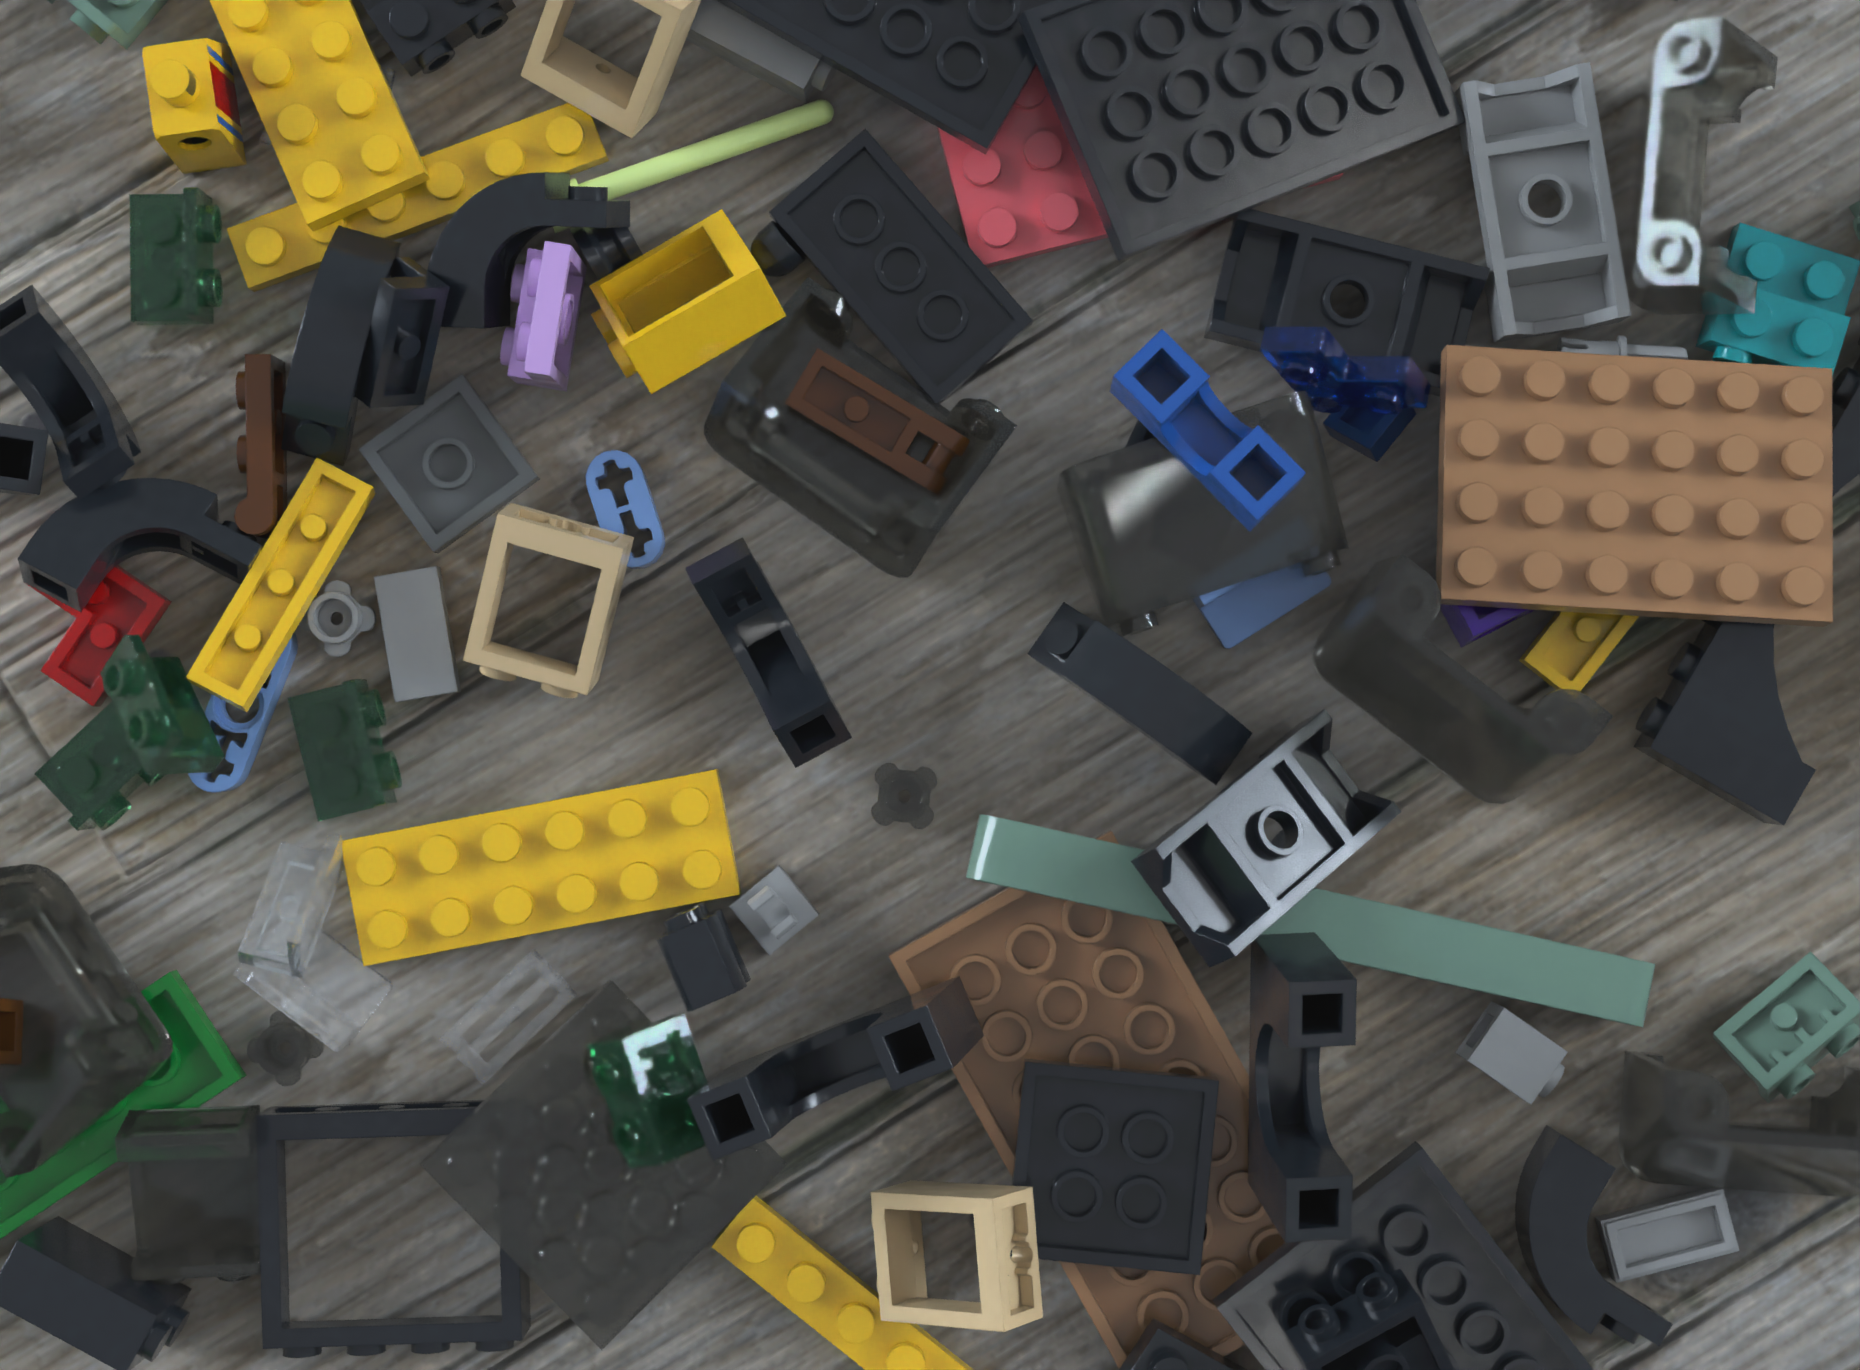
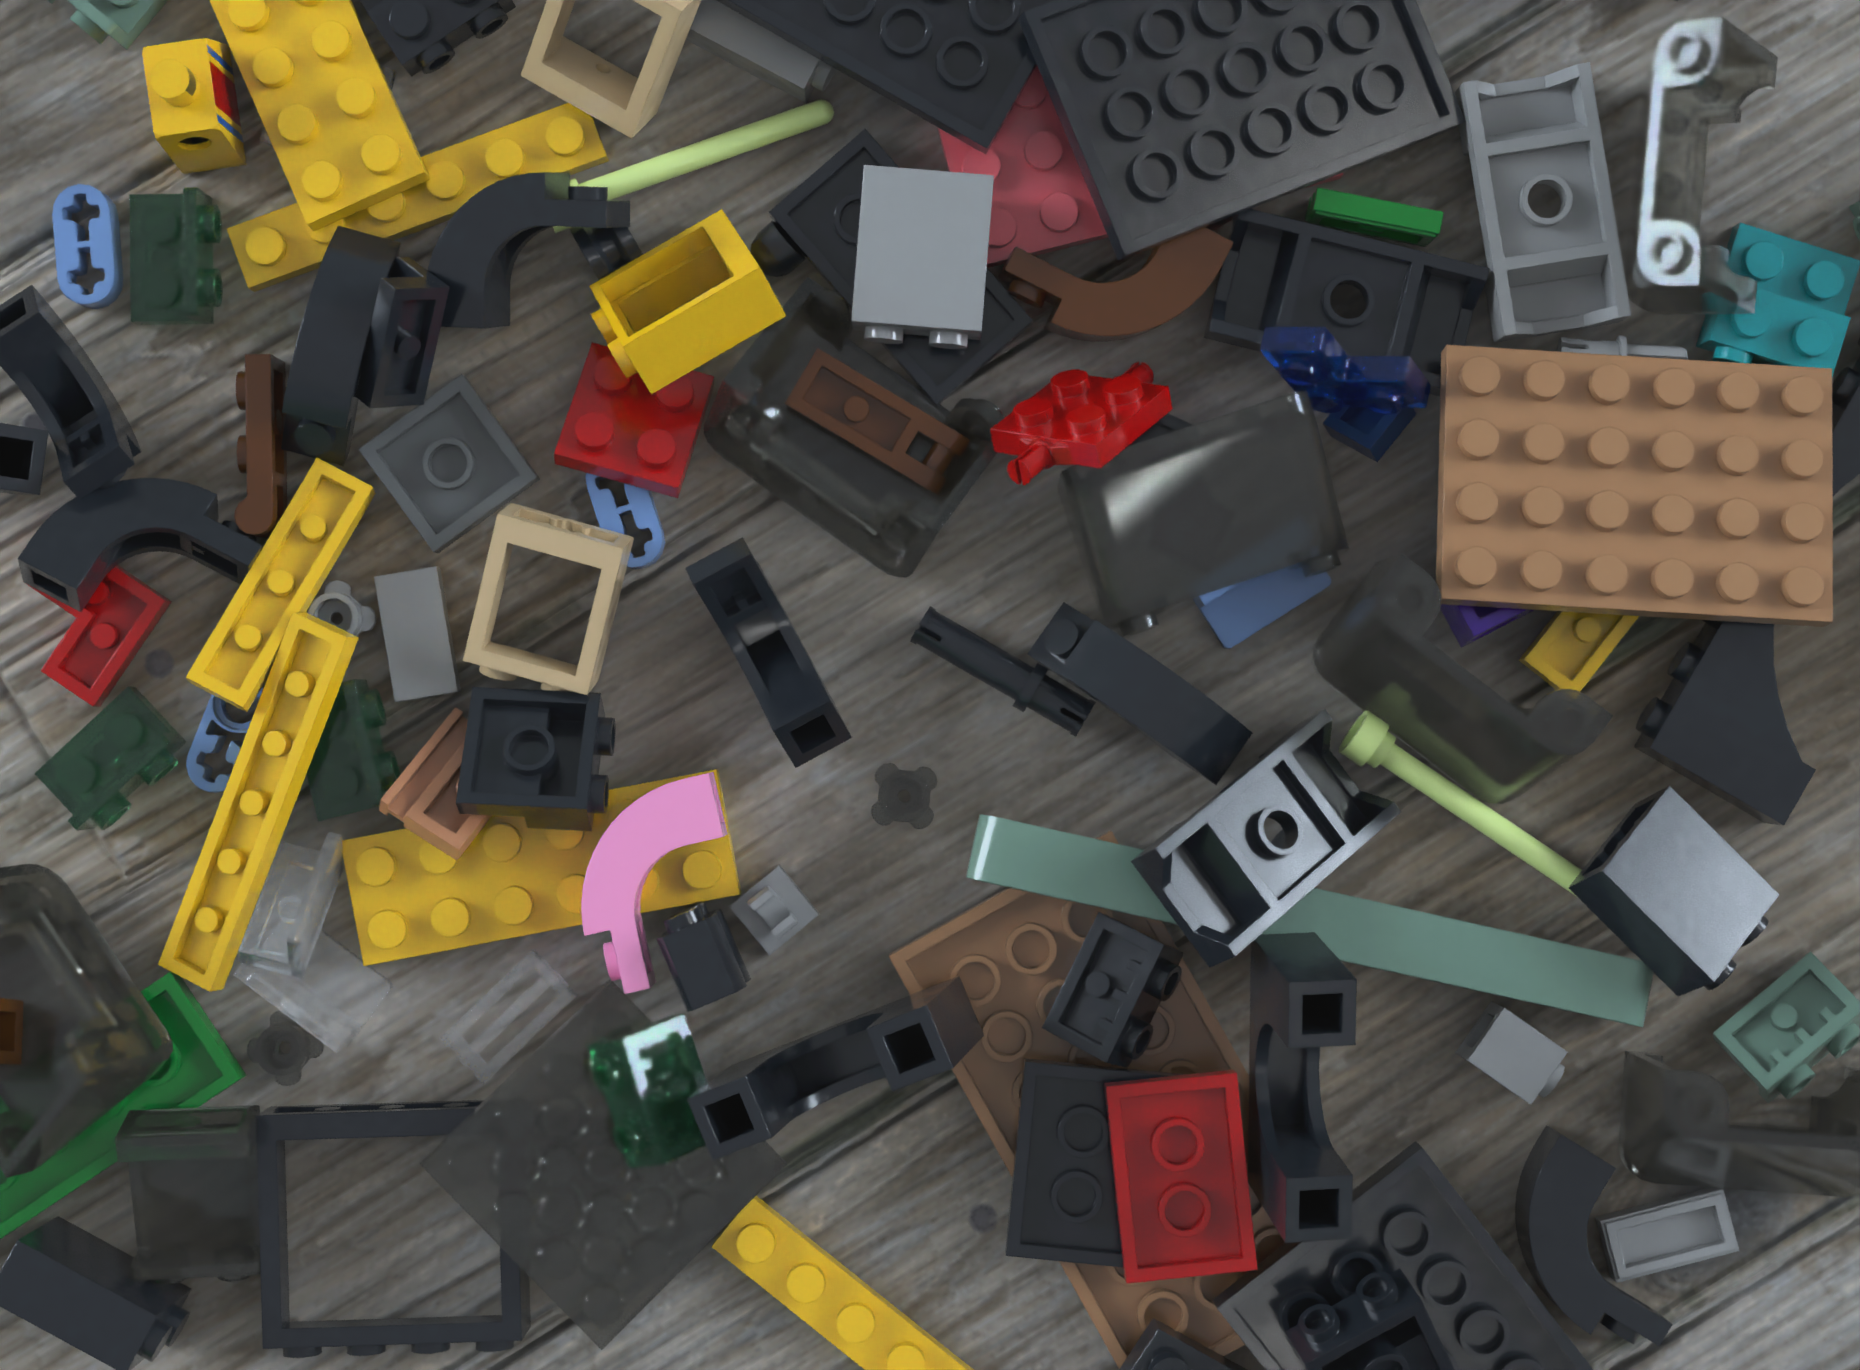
(72, 246): none -> medium blue beam
(159, 711): clear green bracket -> none
(258, 800): none -> yellow plate
(428, 790): none -> nougat plate
(536, 757): none -> black plate
(547, 316): lavender plate -> none
(626, 853): none -> bright pink arch
(628, 432): none -> red plate
(922, 255): none -> light grey brick
(1001, 1222): tan window -> none
(1003, 671): none -> black pin
(1080, 420): none -> red plate
(1114, 992): none -> black bracket
(1122, 309): none -> reddish brown arch
(1180, 1176): none -> red plate
(1181, 410): blue arch -> none
(1373, 217): none -> green tile
(1373, 744): none -> yellowish green piece
(1675, 893): none -> brick

